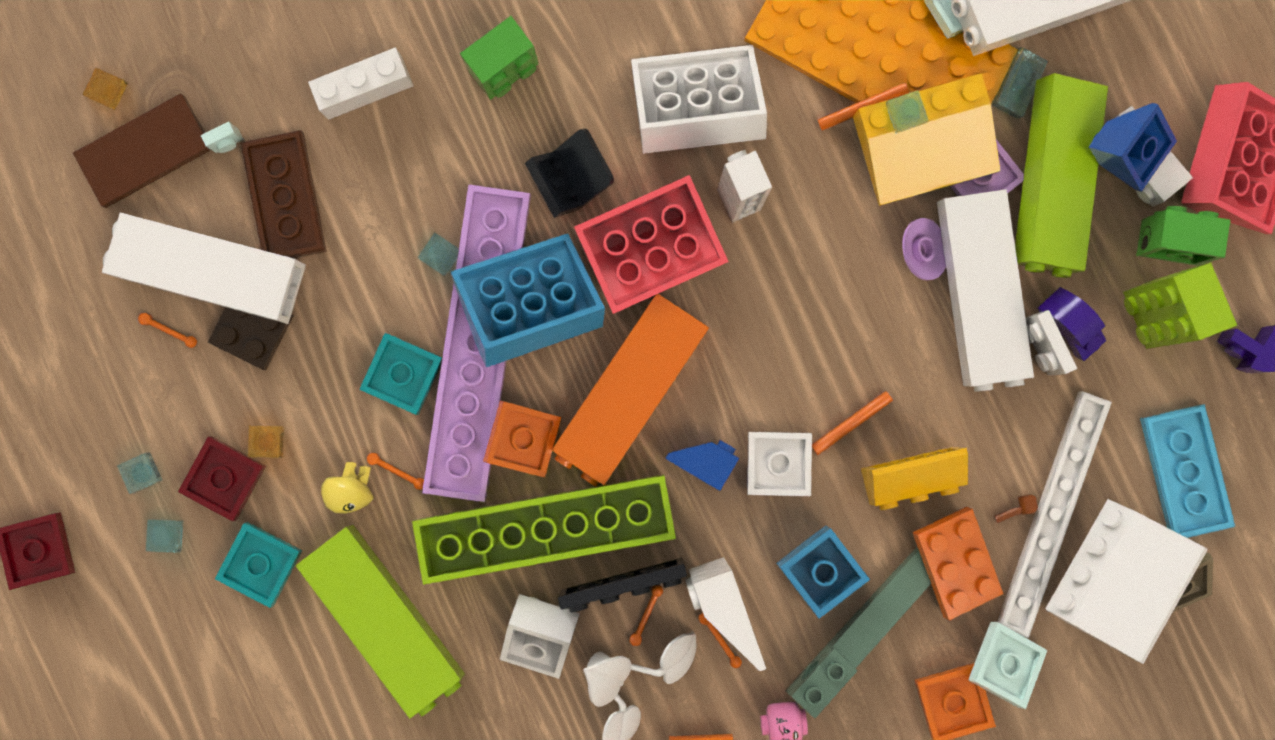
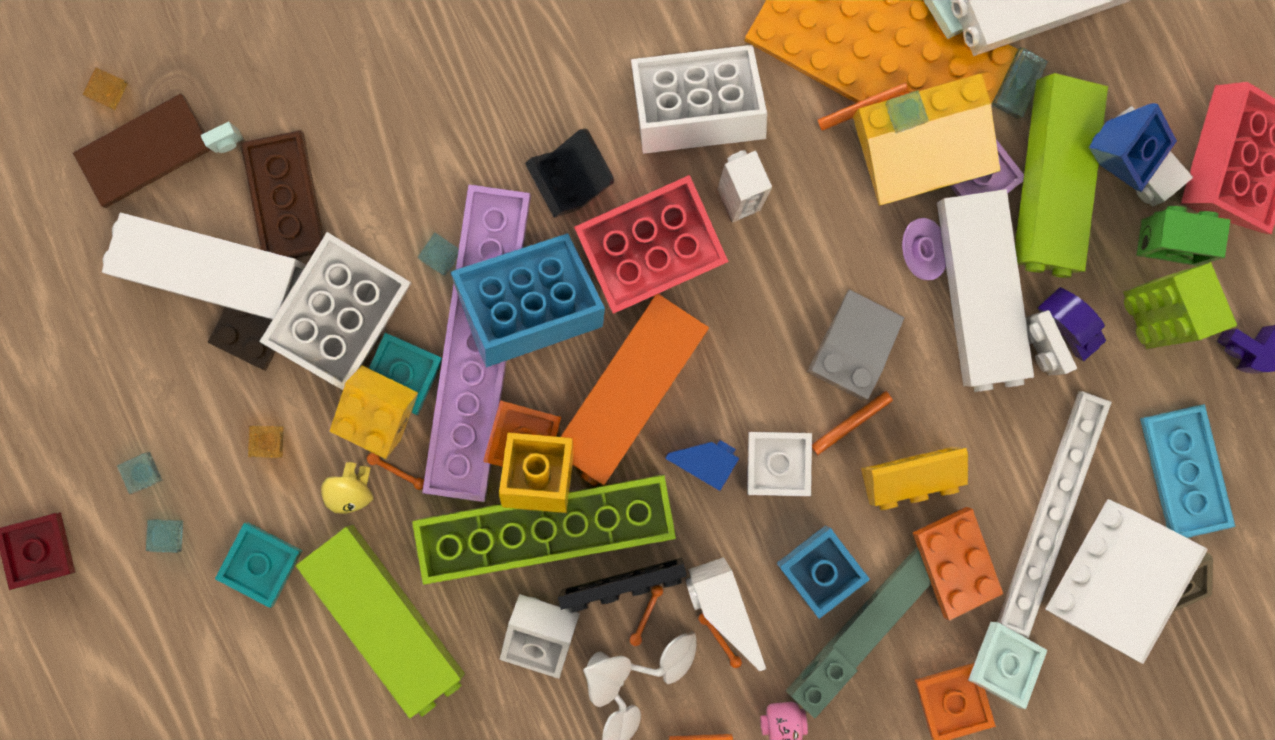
(146, 319): orange hinge -> none
(221, 478): dark red plate -> none
(335, 311): none -> white slope
(360, 83): white brick -> none
(373, 411): none -> yellow brick
(500, 58): bright green brick -> none
(536, 472): none -> yellow brick
(856, 346): none -> light grey slope
(1027, 505): dark orange hand -> none

